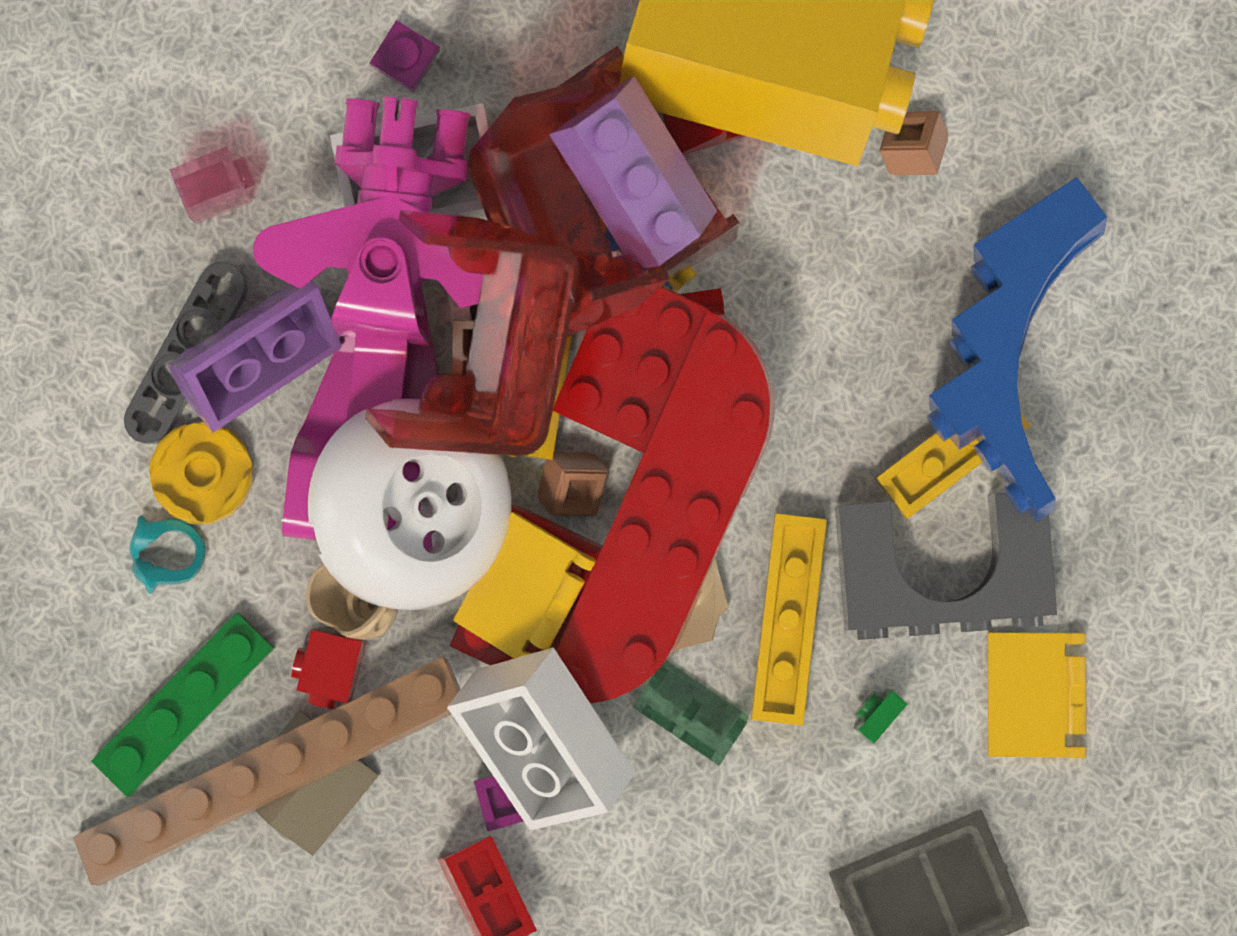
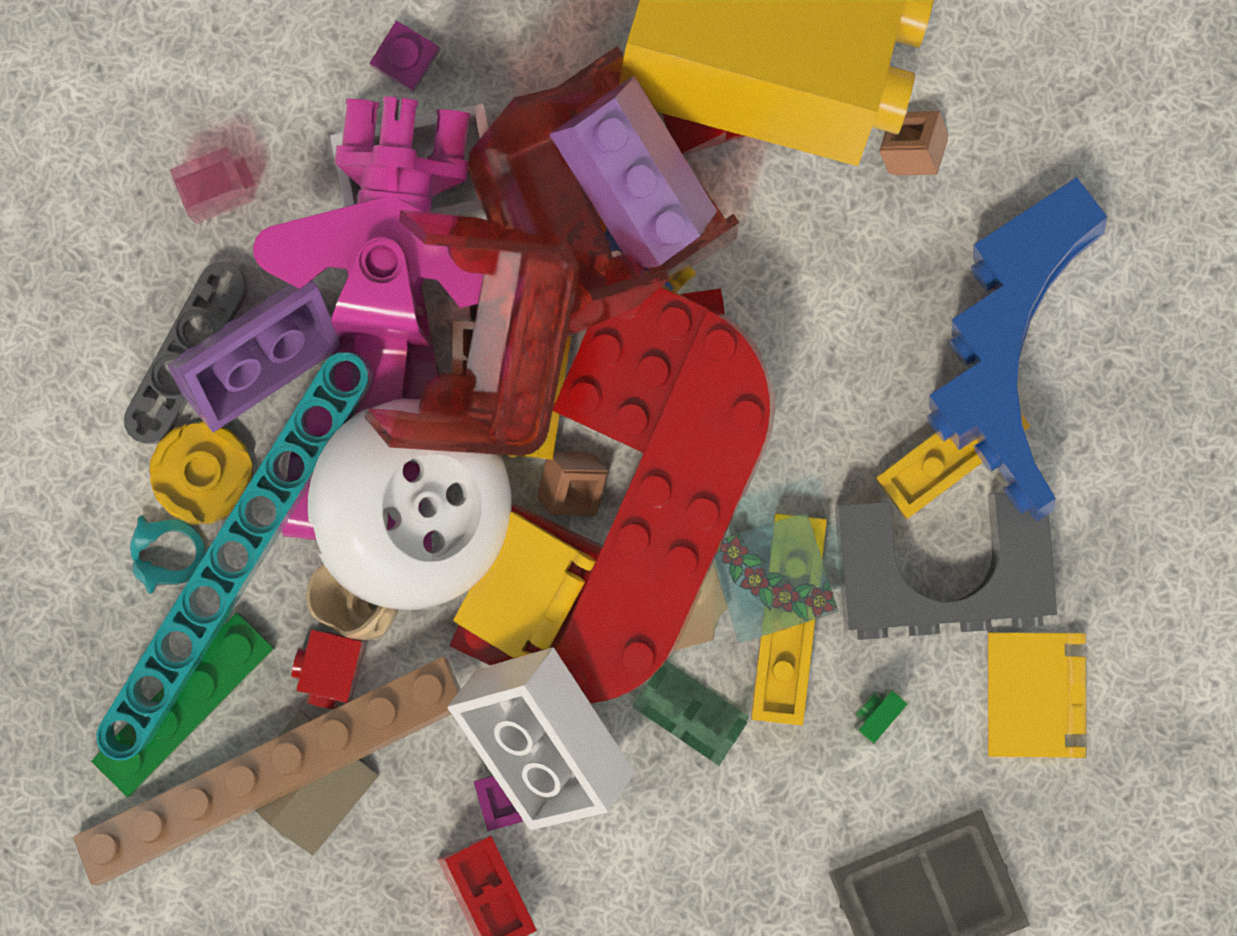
(213, 570): none -> teal beam
(773, 578): none -> clear light blue tile

